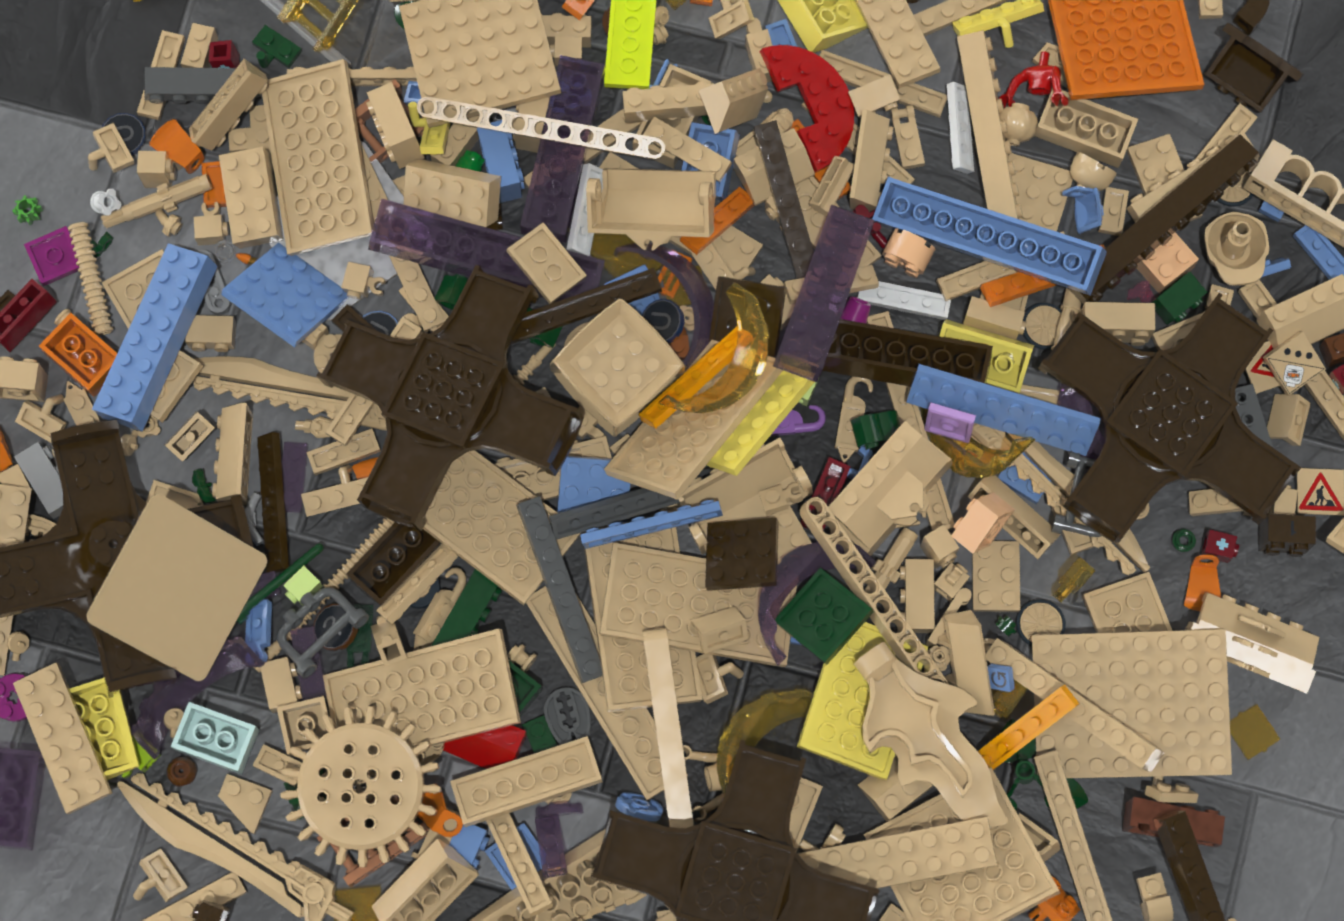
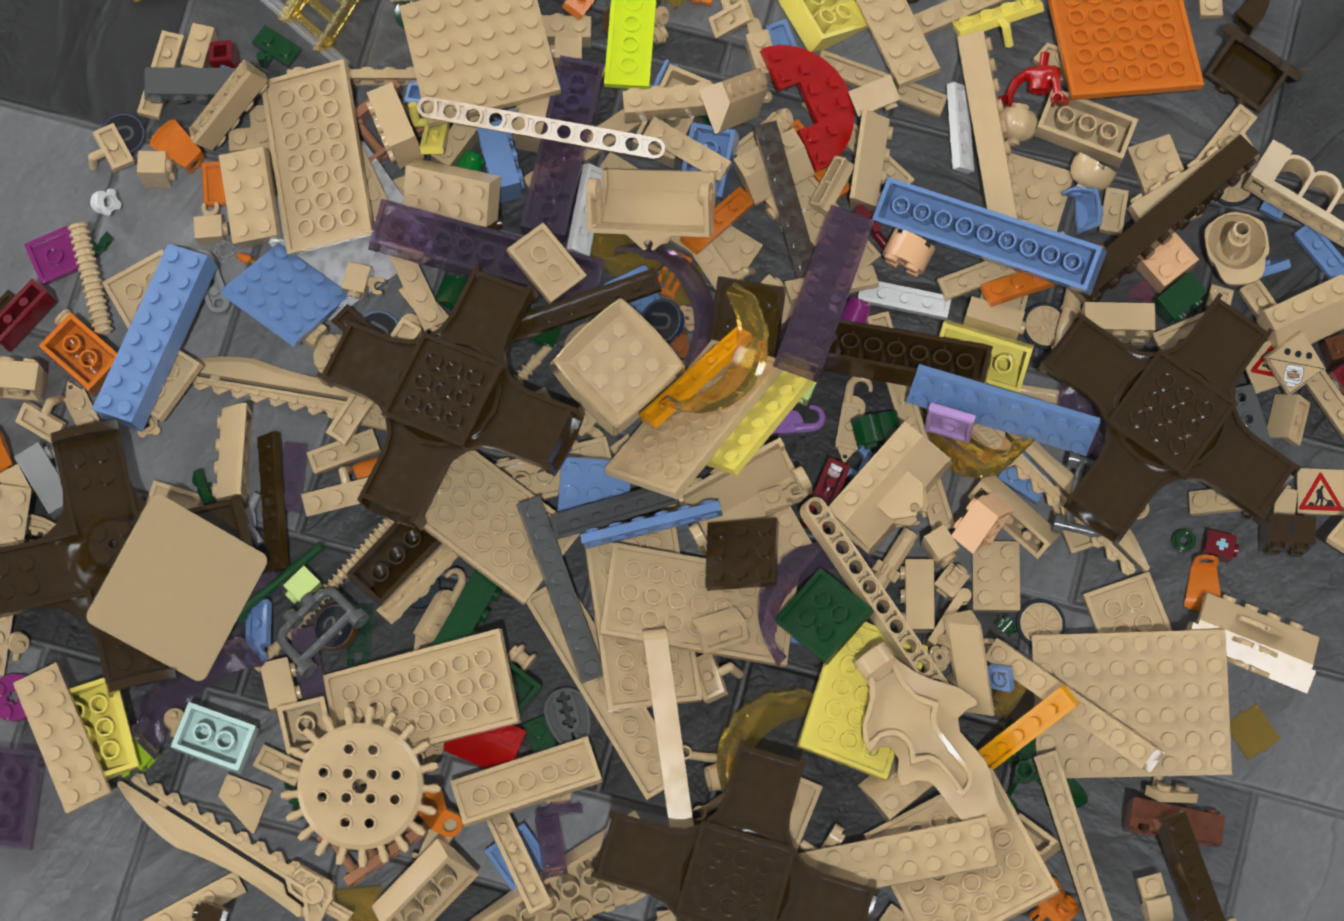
(26, 203): bright green gear -> none
(129, 443): tan piece -> none
(161, 875): tan plate -> none
(164, 198): tan piece -> none
(171, 225): tan plate -> none
(189, 436): tan brick -> none
(189, 771): reddish brown plate -> none
(212, 333): tan brick -> none
(316, 427): tan piece -> none
(388, 641): tan brick -> none
(470, 843): medium blue brick -> none
(635, 806): medium blue tile -> none
(907, 138): tan plate -> none
(1073, 579): clear yellow piece -> none

